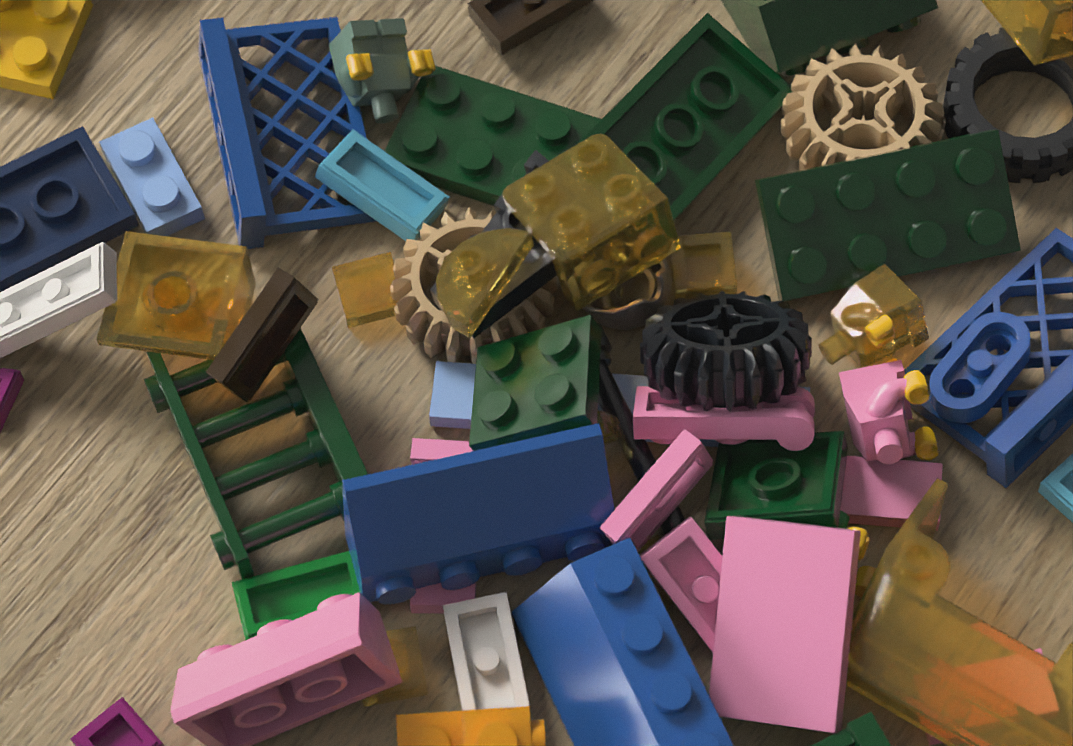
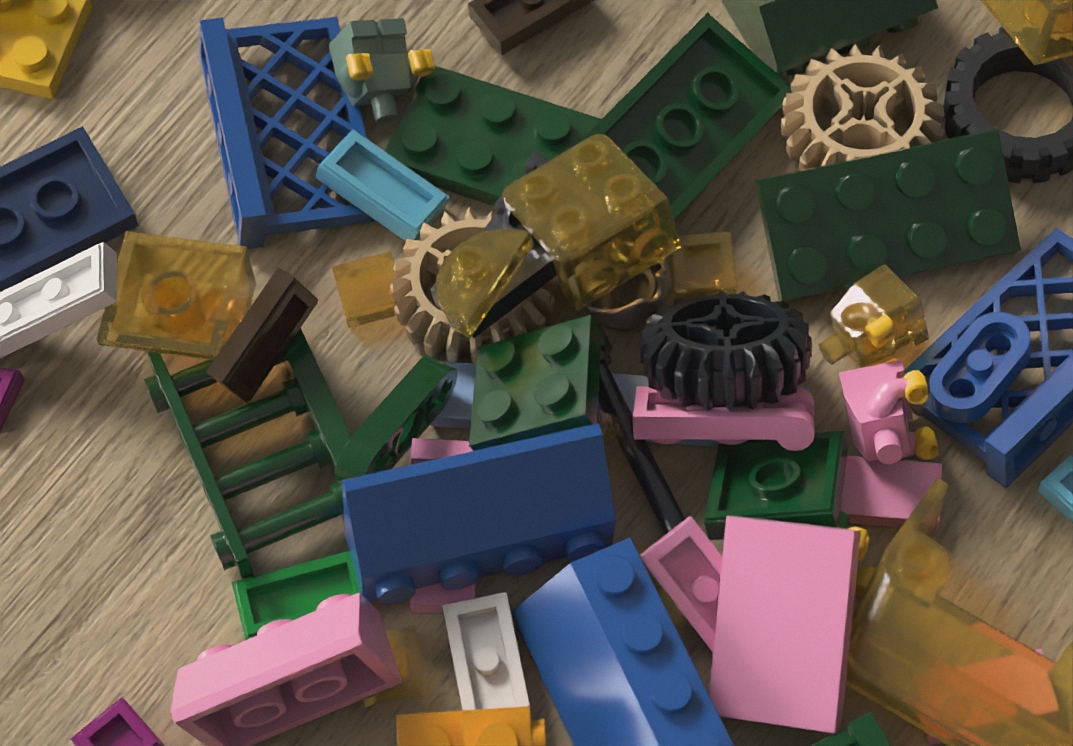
(152, 179): light blue plate -> none
(398, 419): none -> dark green beam
(659, 491): bright pink tile -> none

